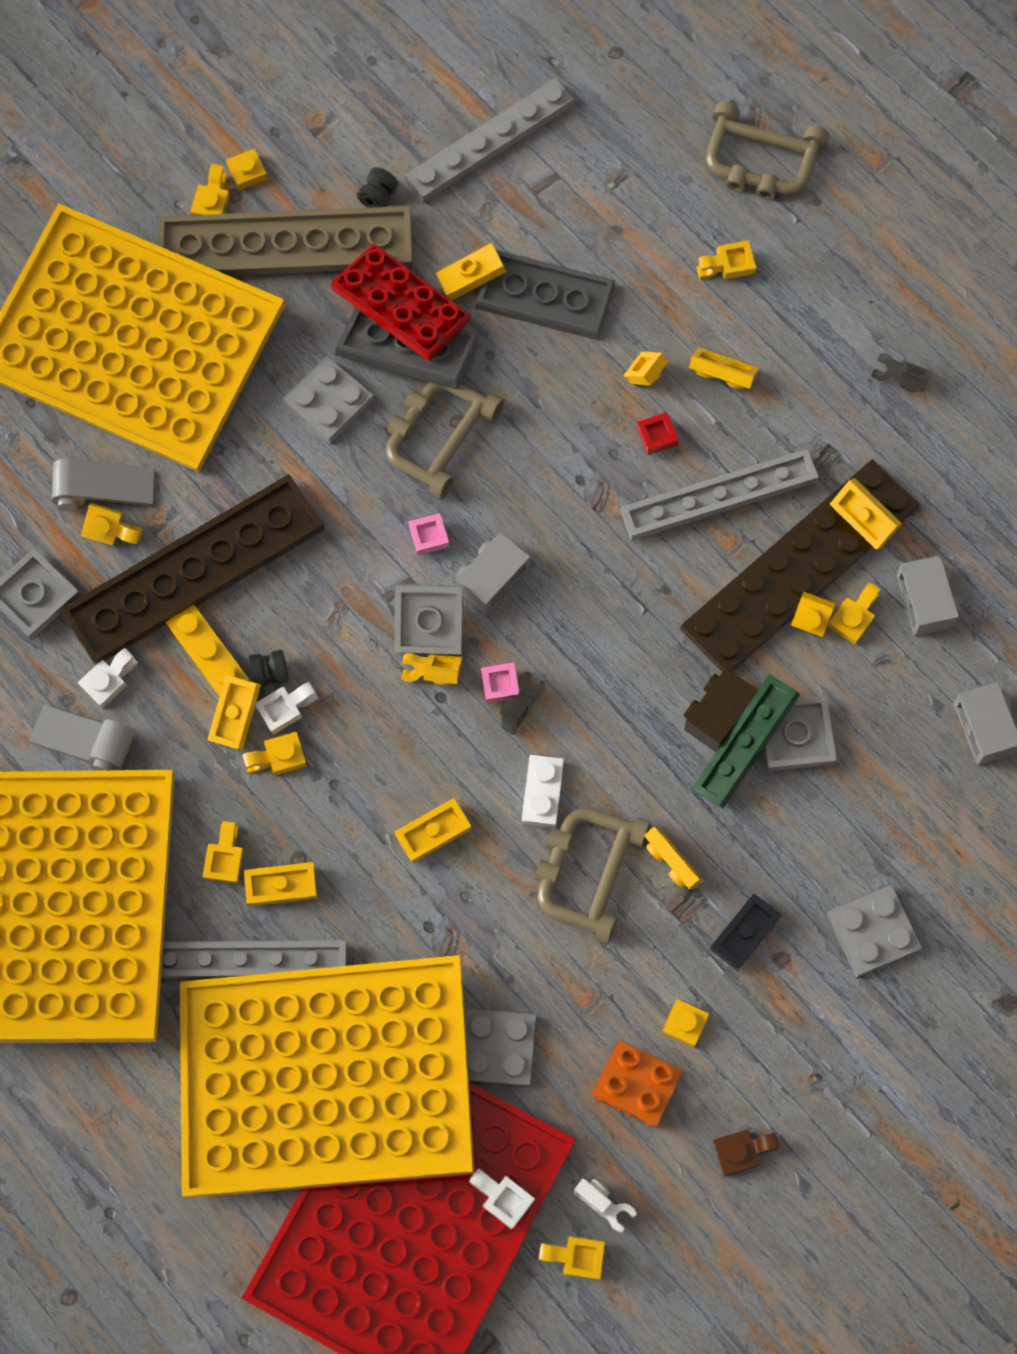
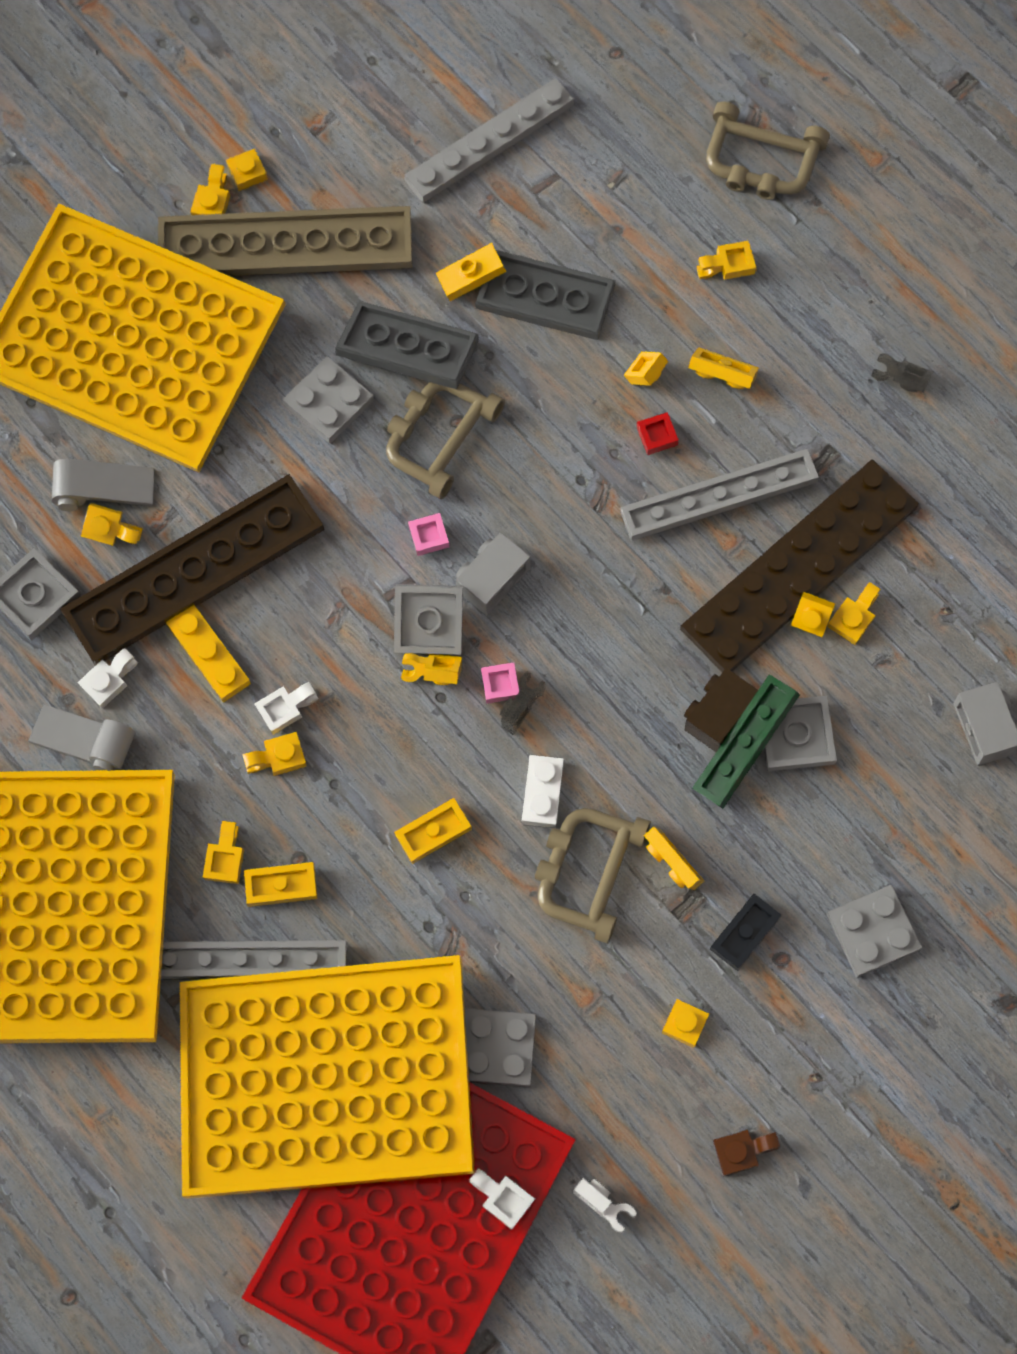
(234, 712): yellow plate -> none
(260, 668): pearl dark grey wheel -> none
(378, 188): pearl dark grey wheel -> none
(401, 302): red tile -> none
(580, 1257): yellow plate -> none
(636, 1083): orange hinge -> none
(865, 513): yellow plate -> none
(928, 595): light grey brick -> none

